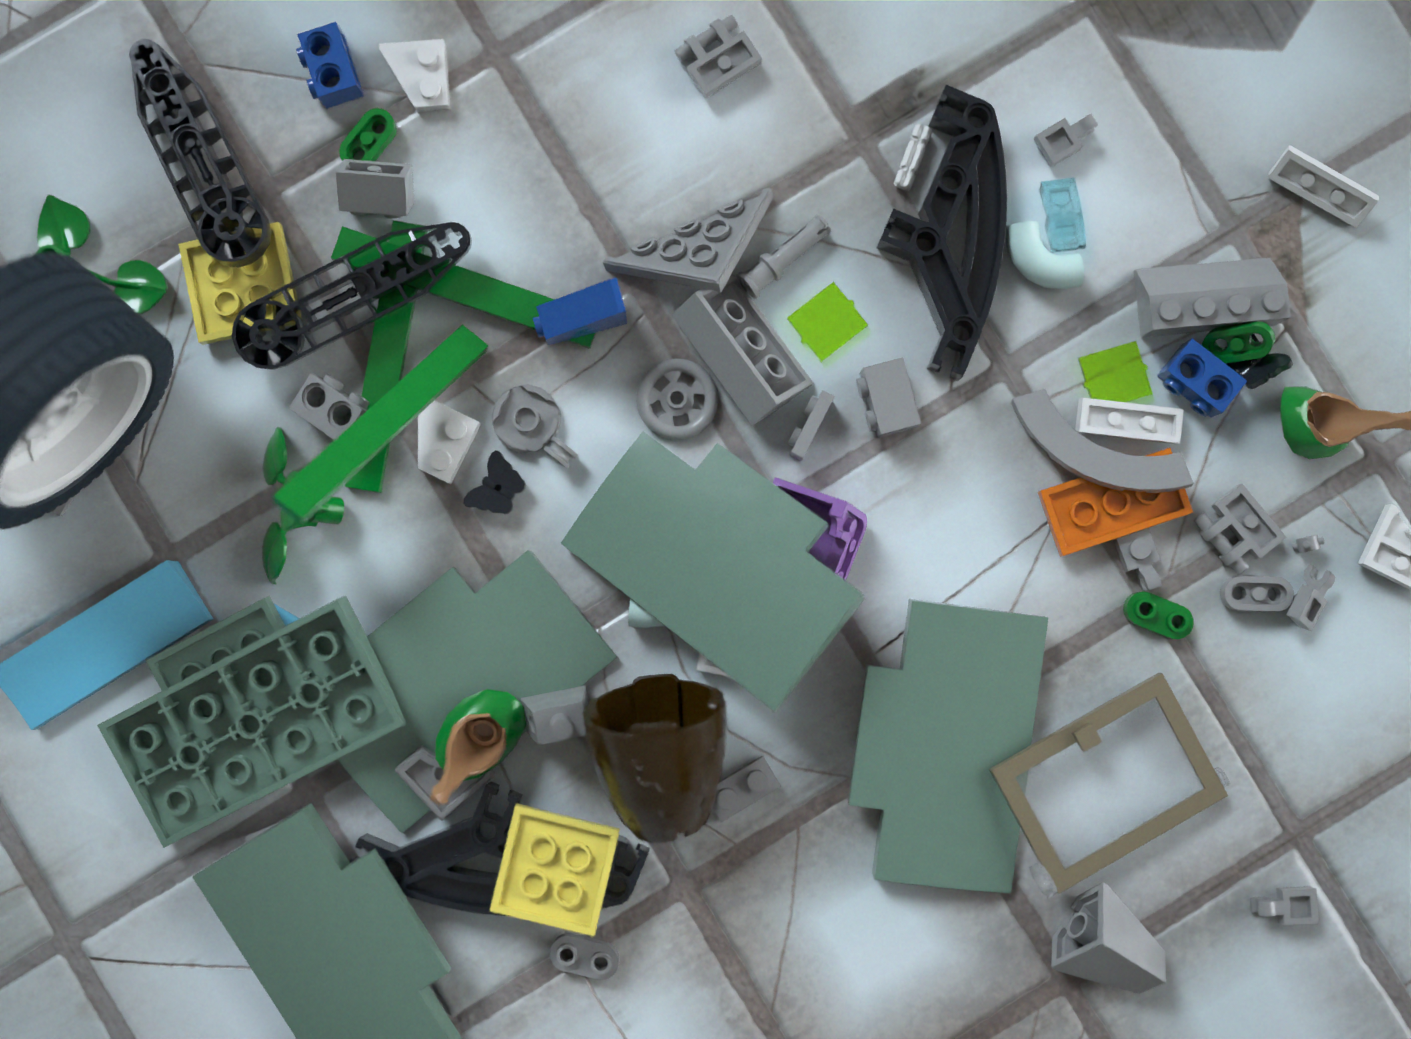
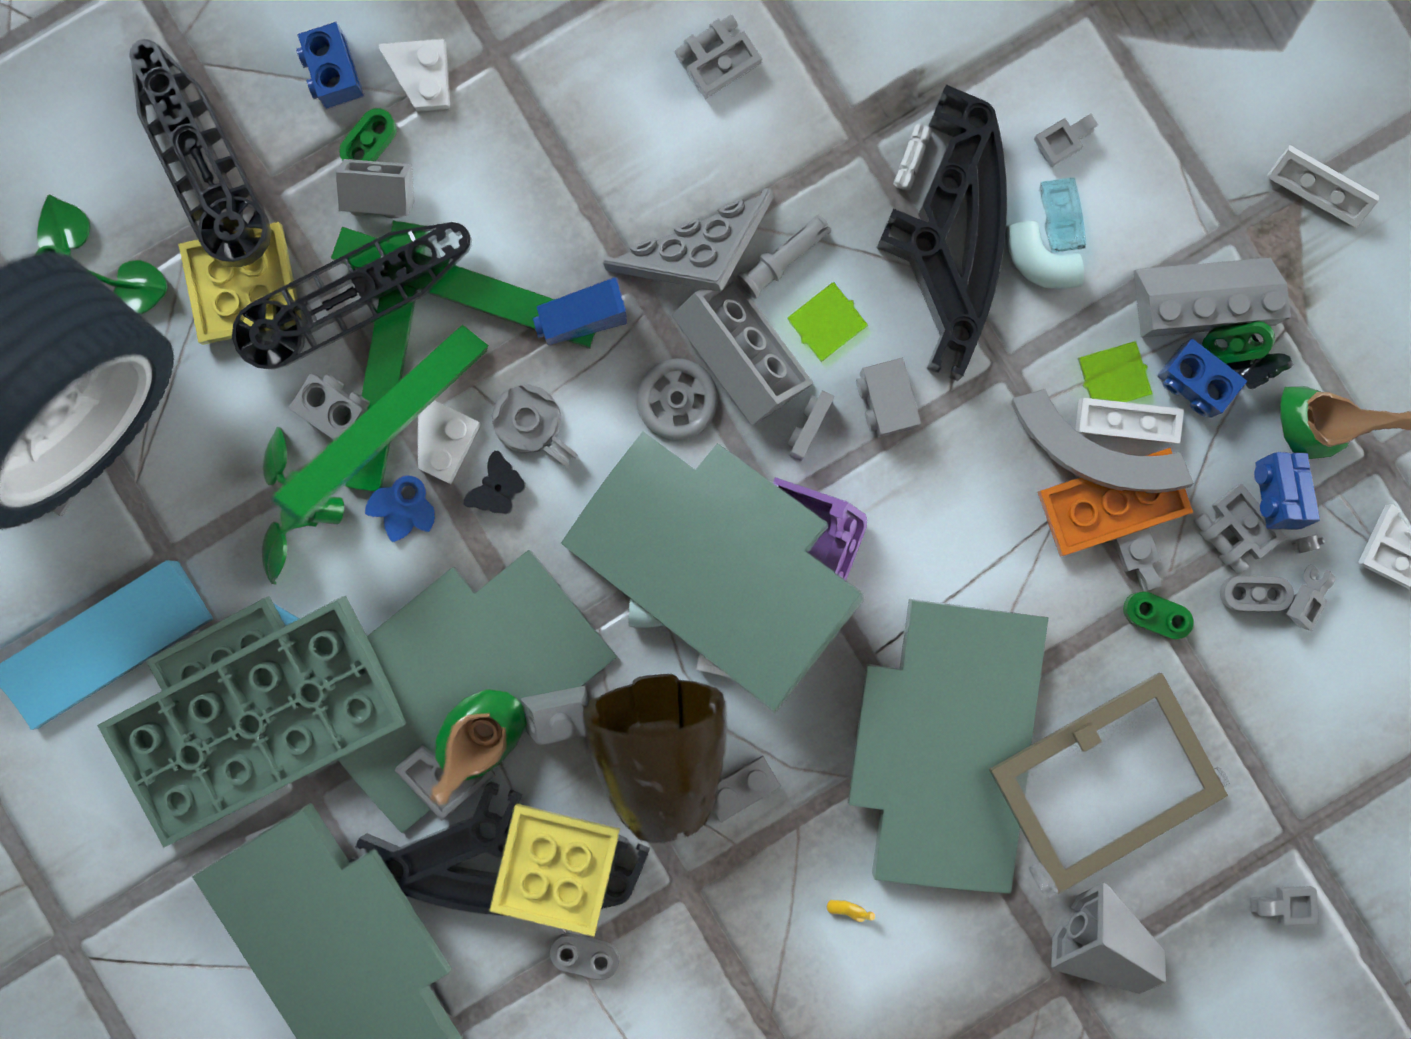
(401, 513): none -> blue plate
(850, 909): none -> yellow piece
(1286, 491): none -> blue brick

